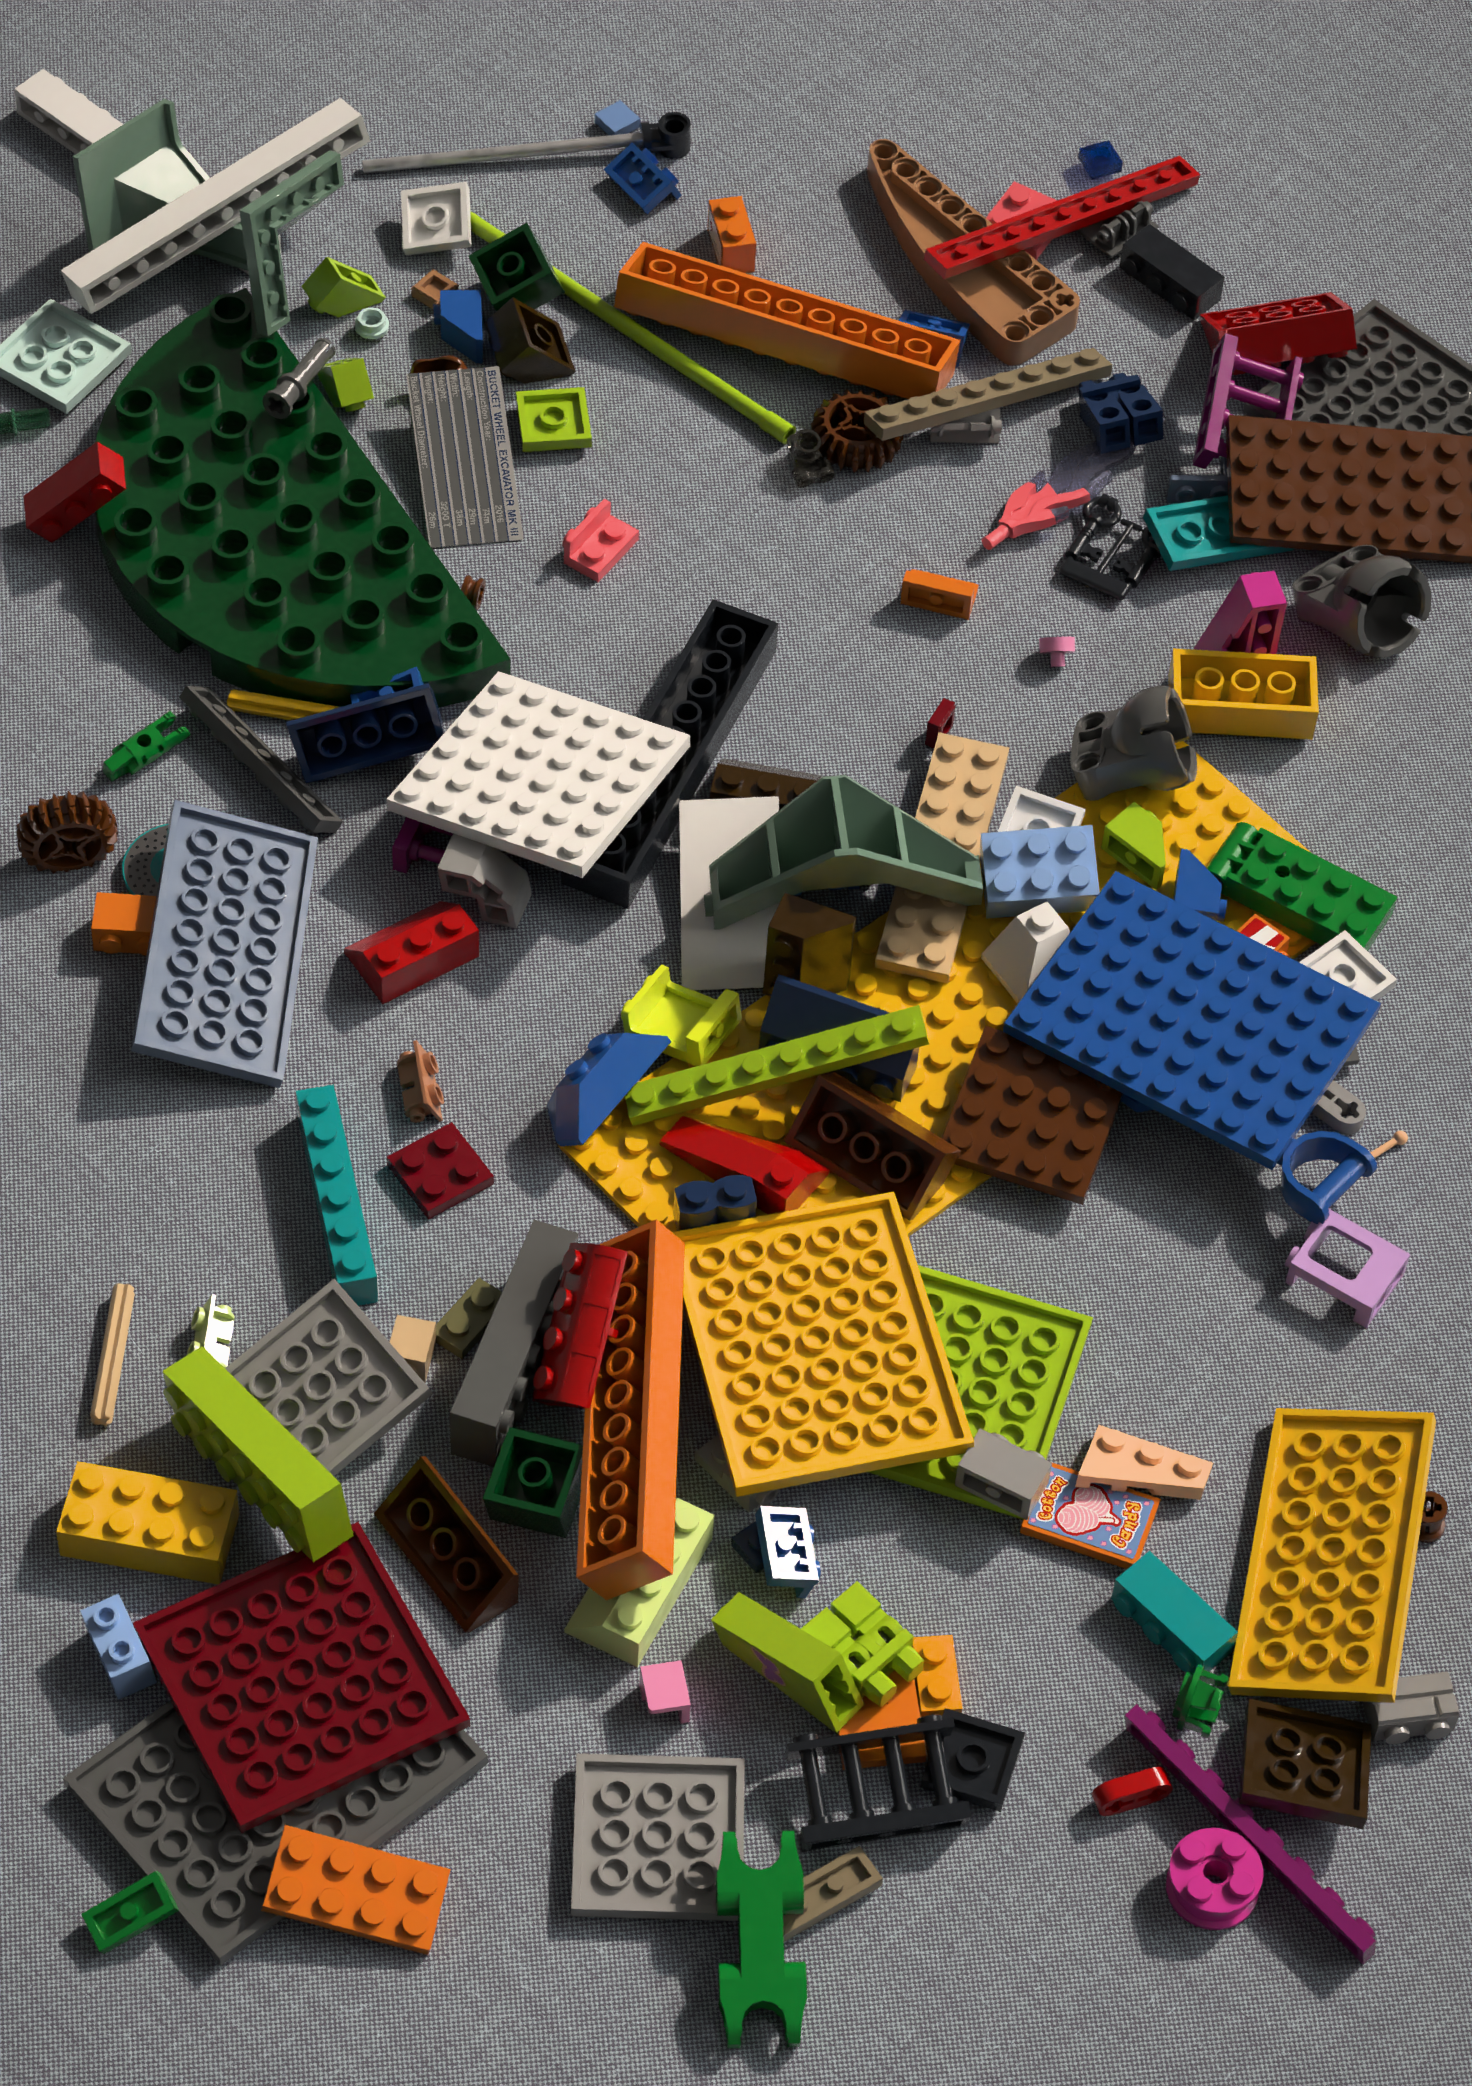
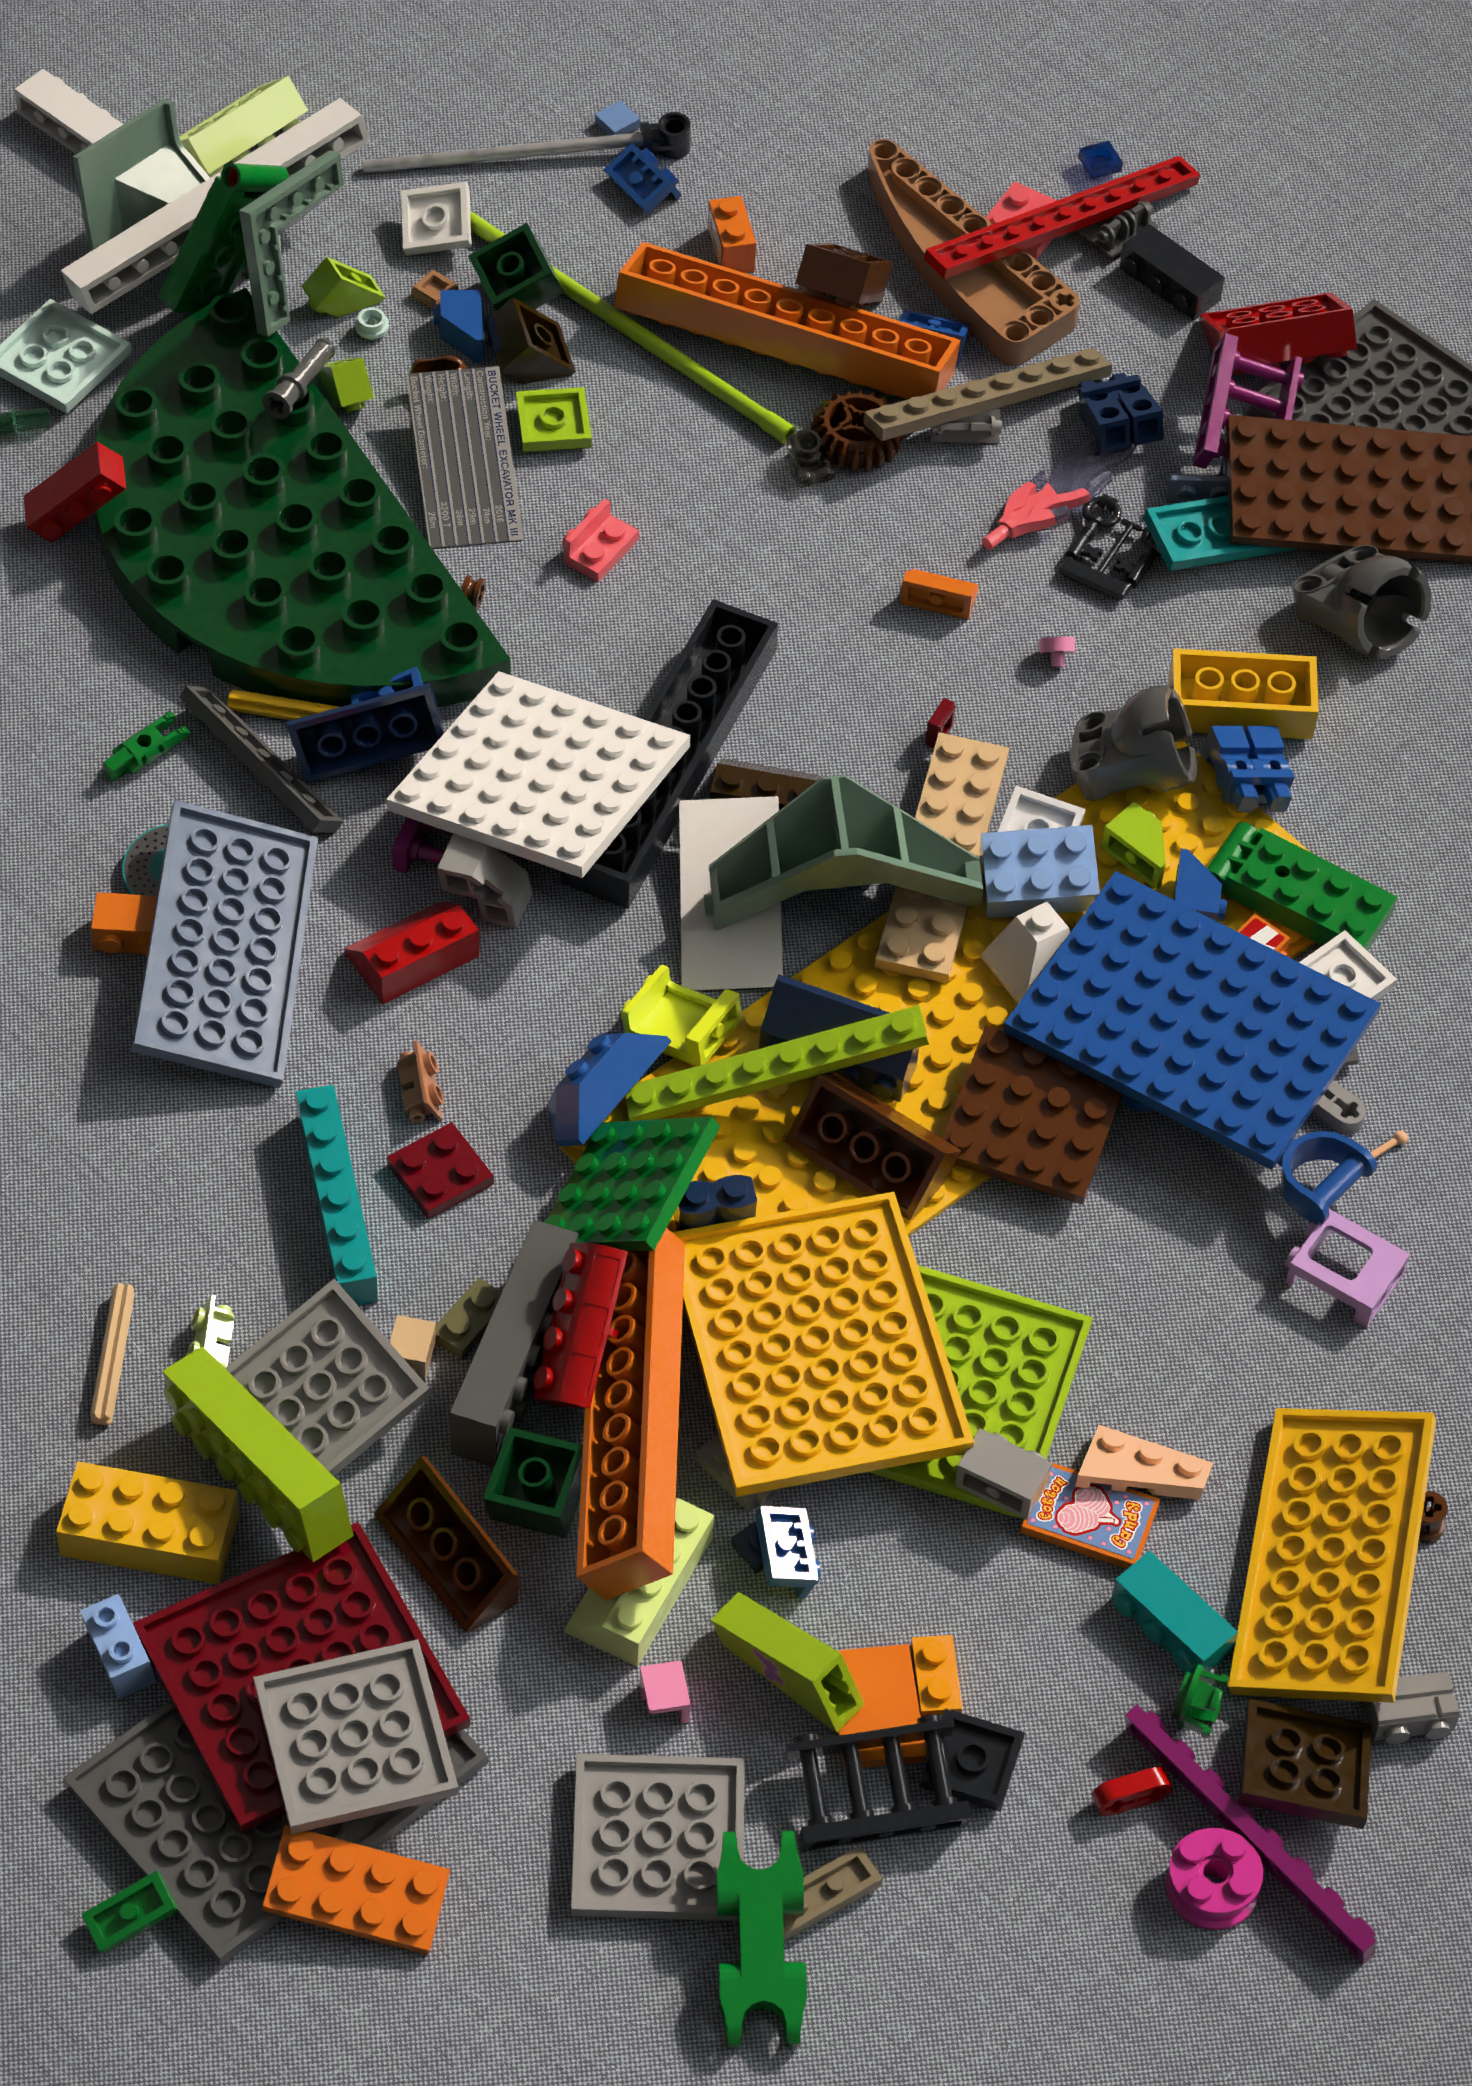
(66, 832): reddish brown gear -> none
(214, 247): none -> green hinge
(243, 124): none -> yellowish green slope
(355, 1736): none -> light grey plate
(632, 1180): none -> green plate
(779, 1173): red wedge -> none
(809, 945): dark brown slope -> none
(844, 273): none -> reddish brown brick
(868, 1641): lime hips -> none
(1248, 617): dark pink wedge -> none
(1250, 766): none -> blue hips

